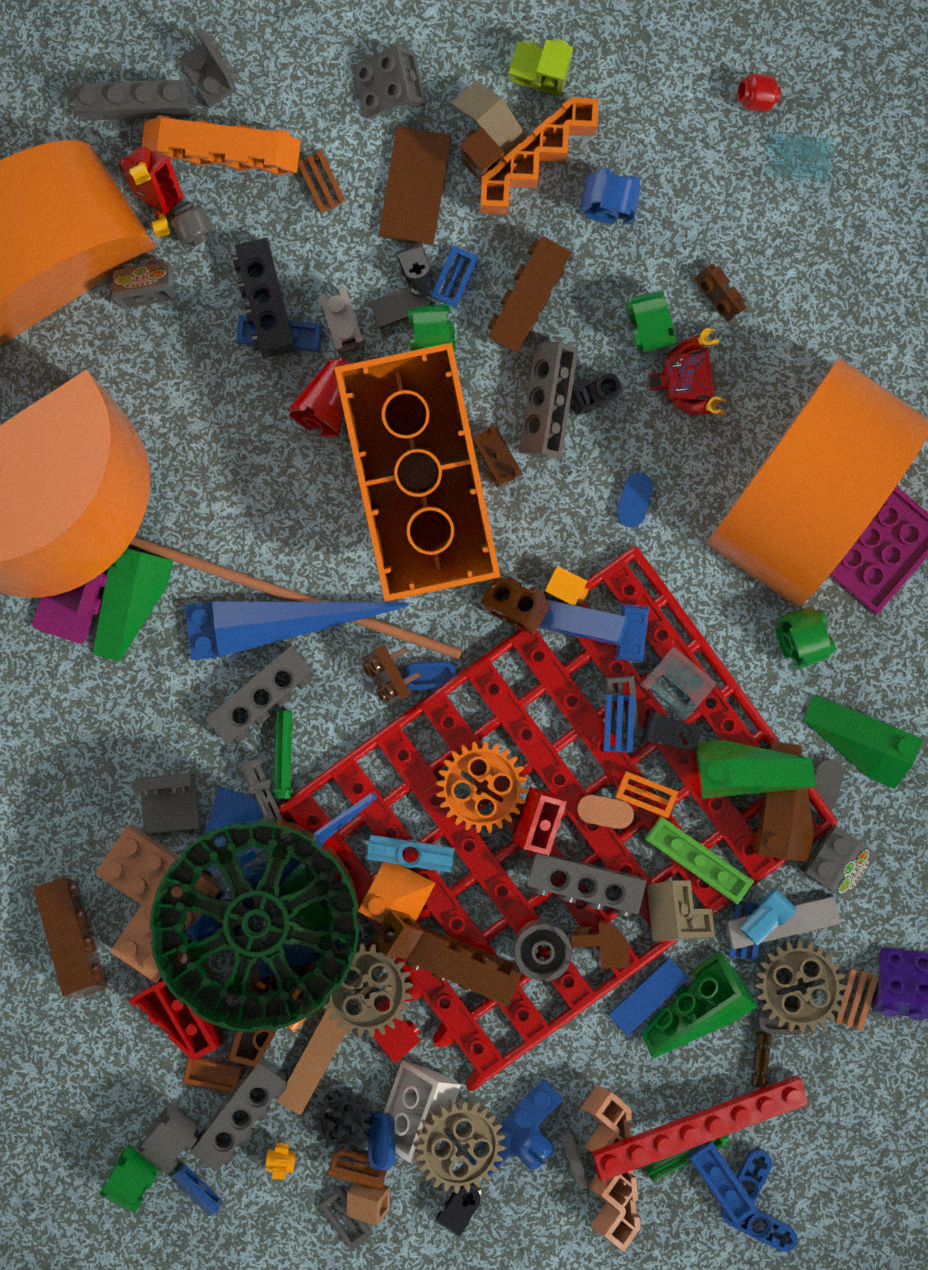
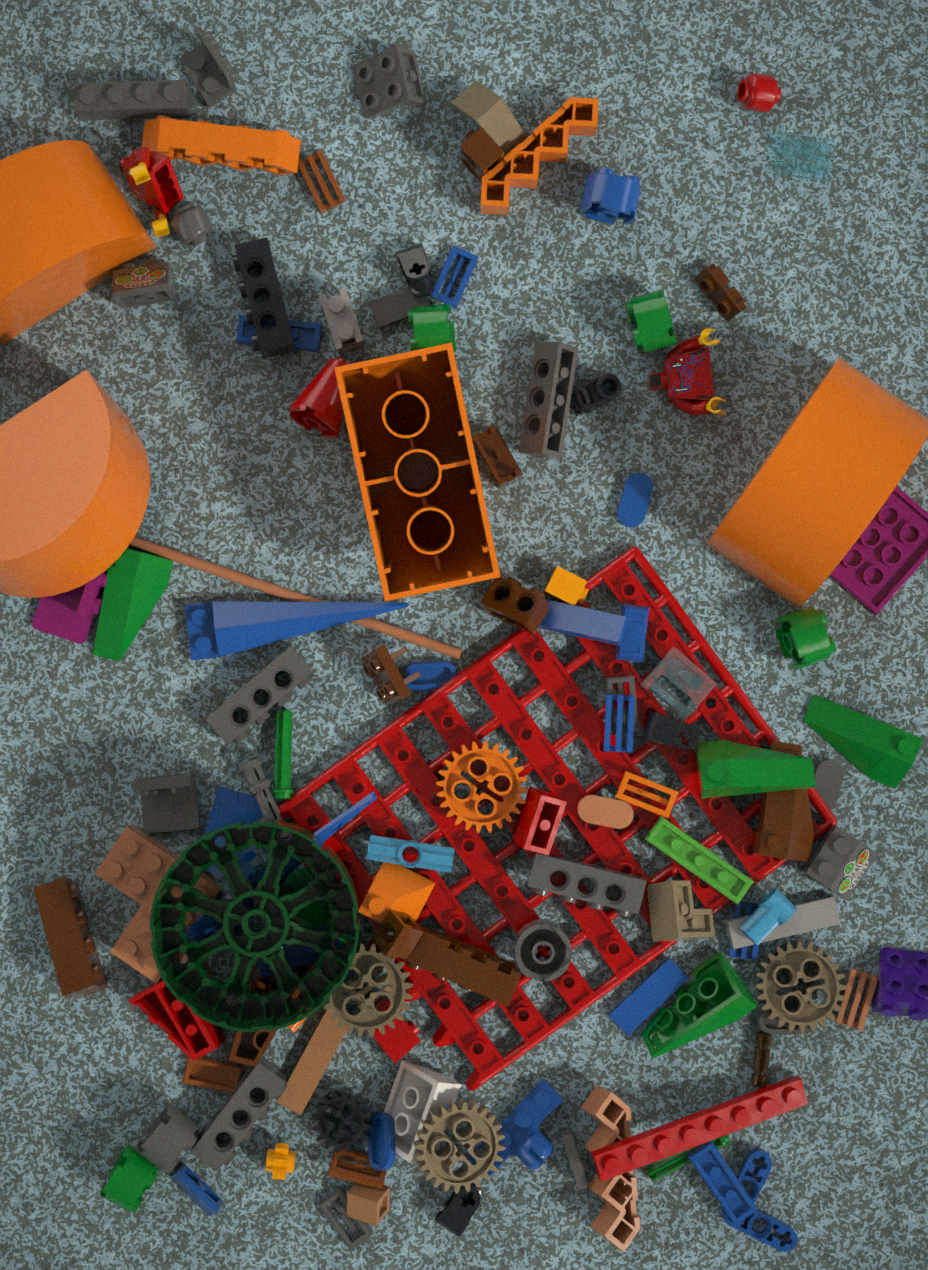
(415, 186): reddish brown tile -> none
(530, 293): reddish brown wedge -> none
(541, 67): lime brick -> none
(611, 943): reddish brown brick -> none

